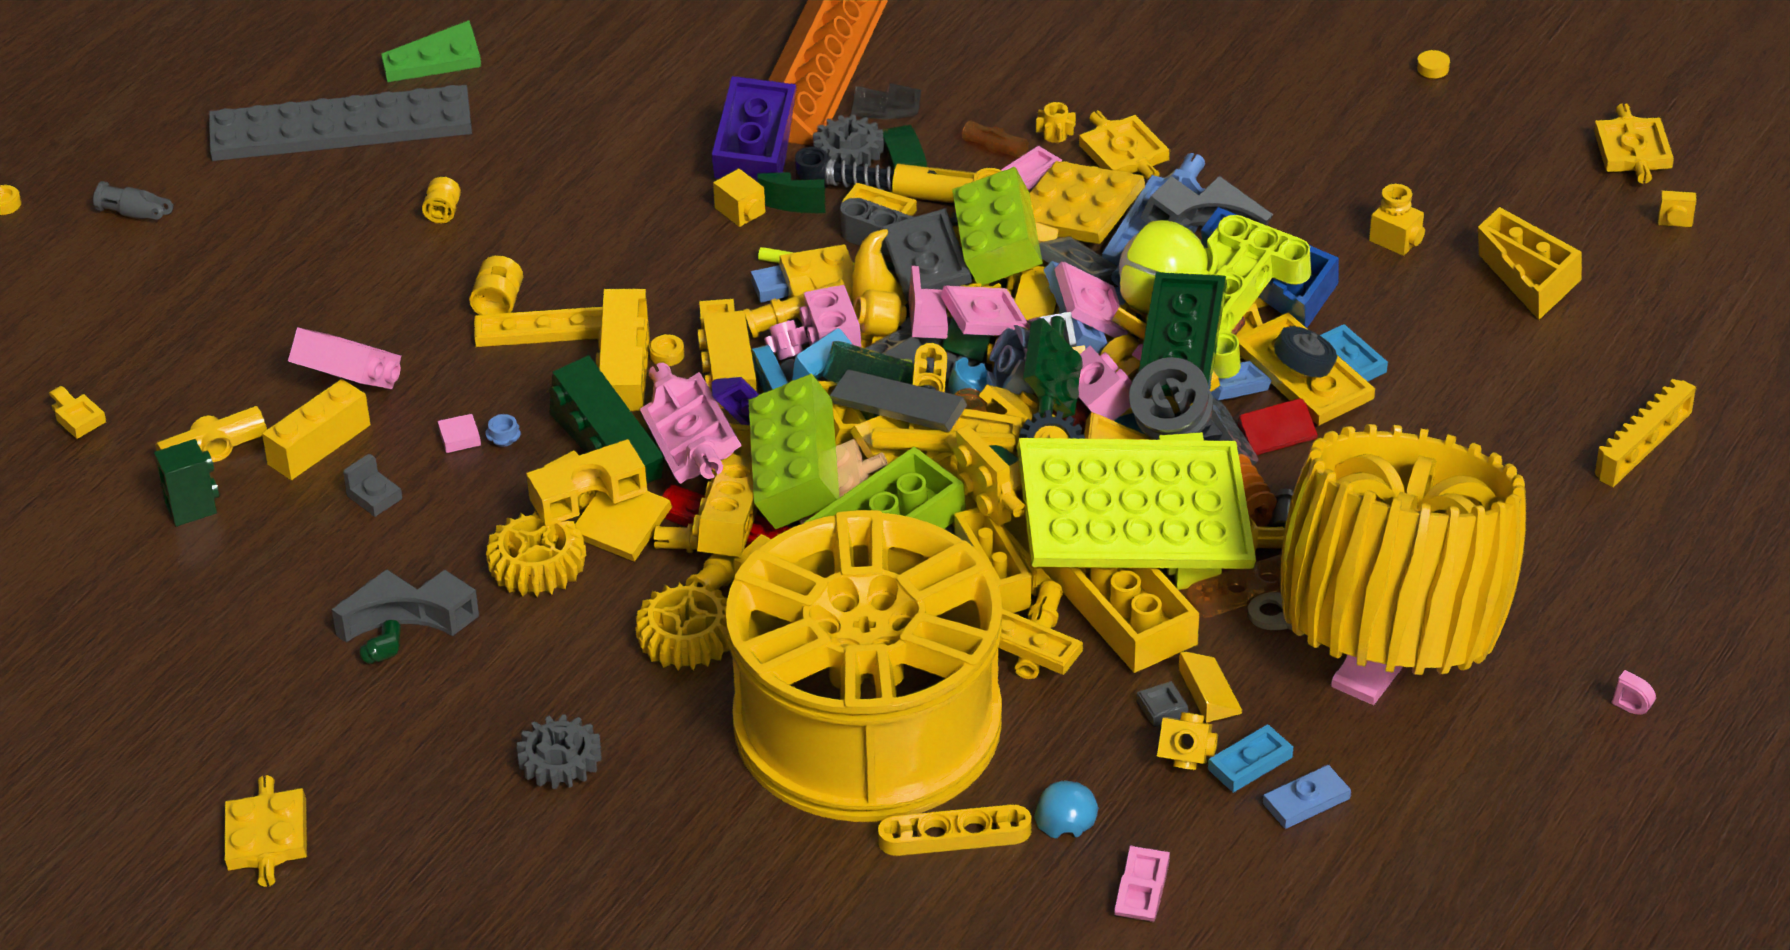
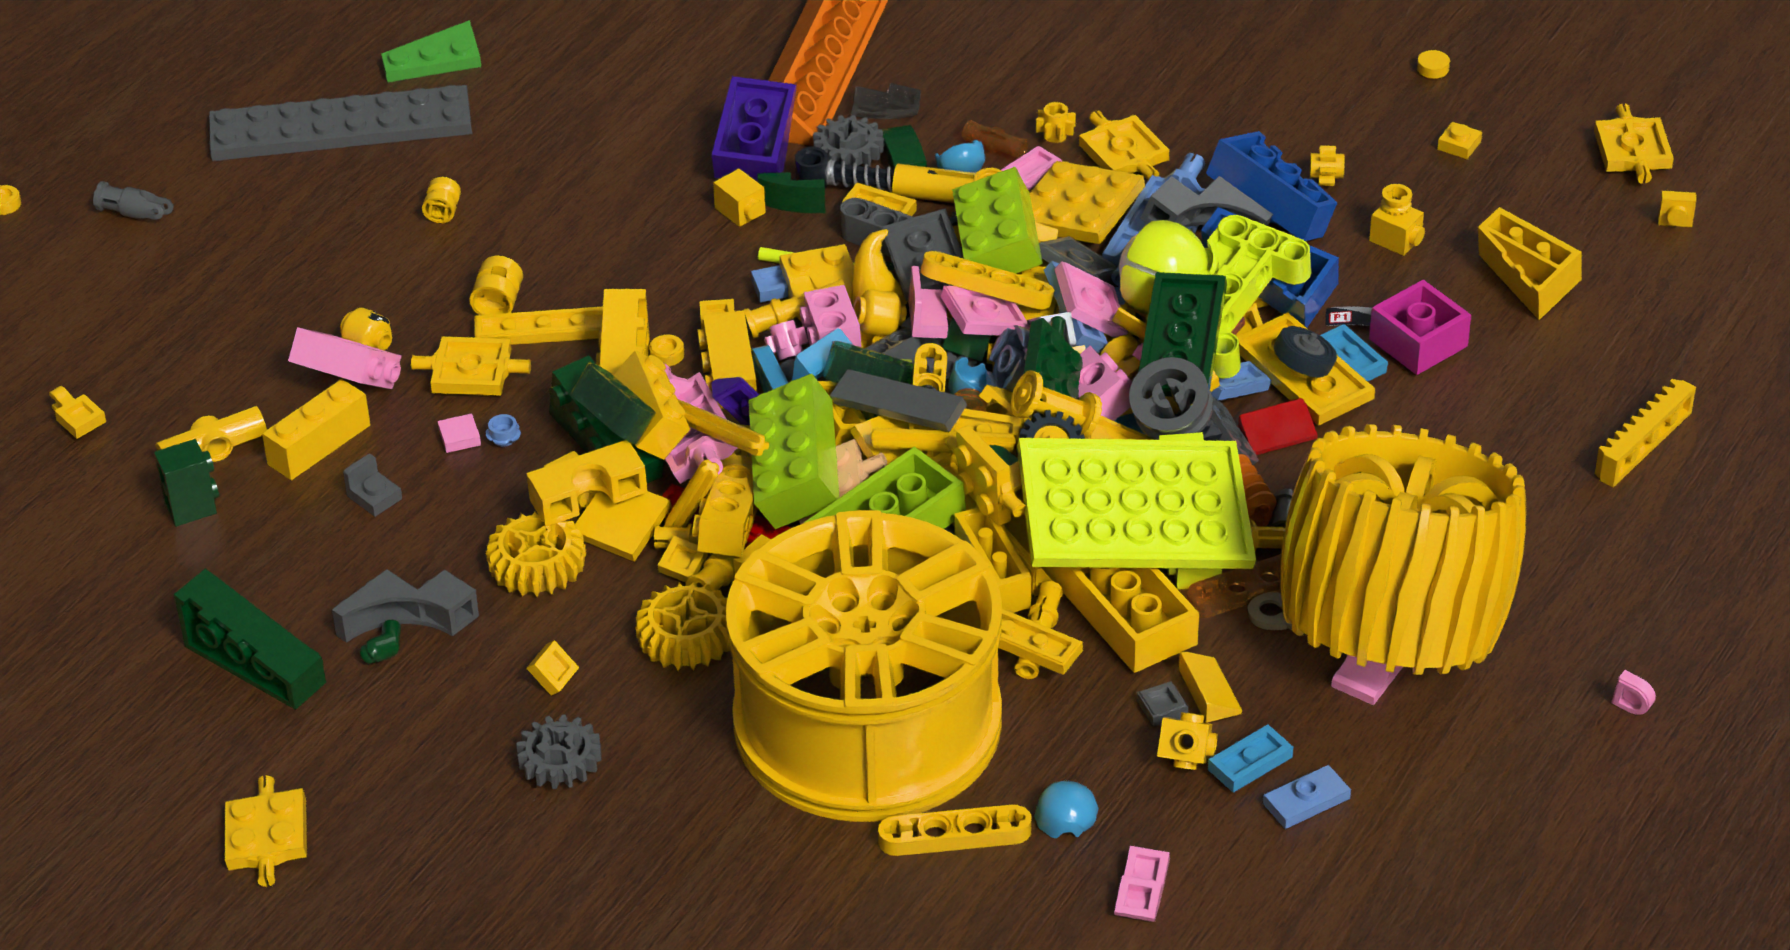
(246, 641): none -> dark green wedge
(367, 328): none -> yellow head
(470, 365): none -> yellow plate
(552, 667): none -> yellow plate
(613, 403): none -> clear green beam
(649, 381): none -> yellow brick
(681, 559): none -> yellow plate
(693, 494): none -> yellow axle
(724, 430): none -> yellow axle
(962, 157): none -> dark azure hair
(987, 280): none -> yellow beam
(1030, 390): none -> yellow hose
(1274, 184): none -> blue wedge
(1326, 165): none -> yellow gear
(1348, 316): none -> sticker
(1420, 327): none -> dark pink brick
(1459, 140): none -> yellow plate

